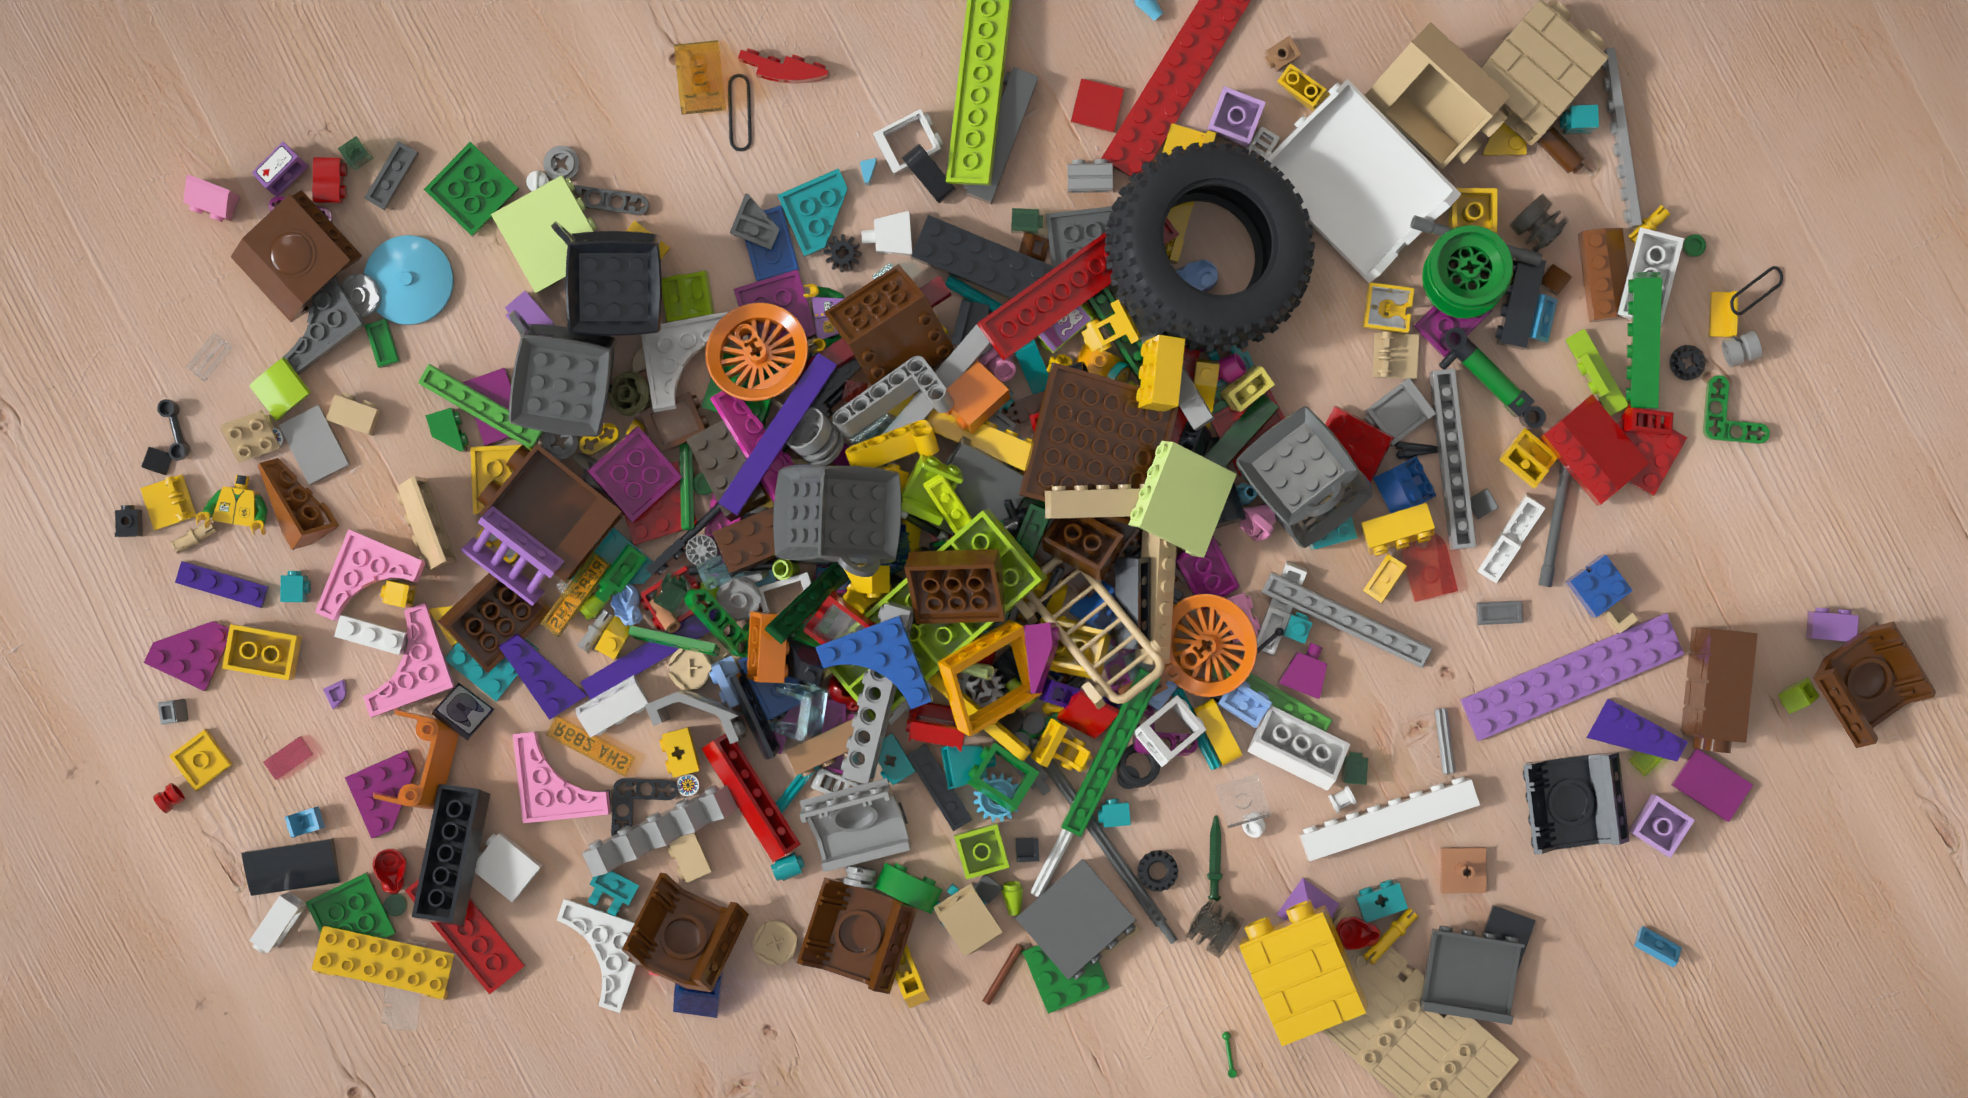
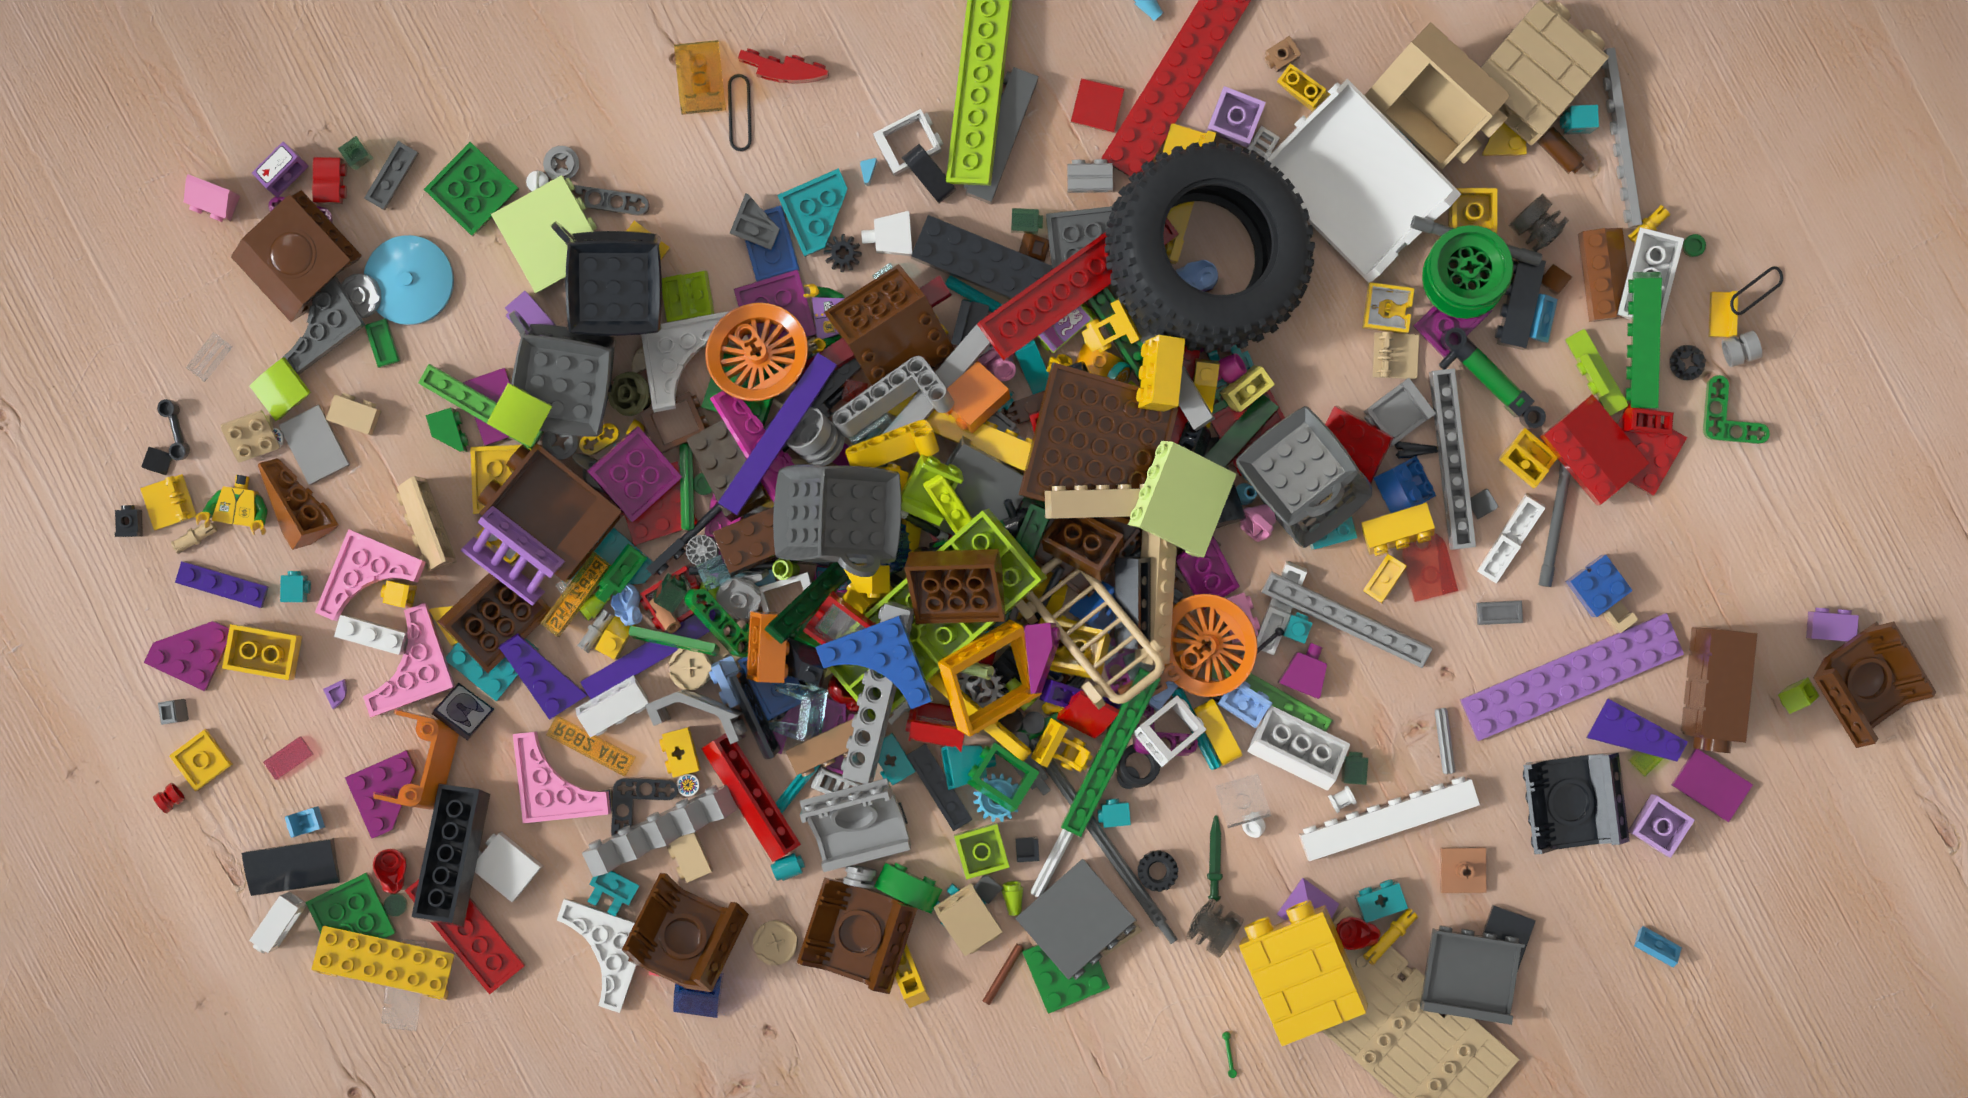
(519, 414): none -> lime slope

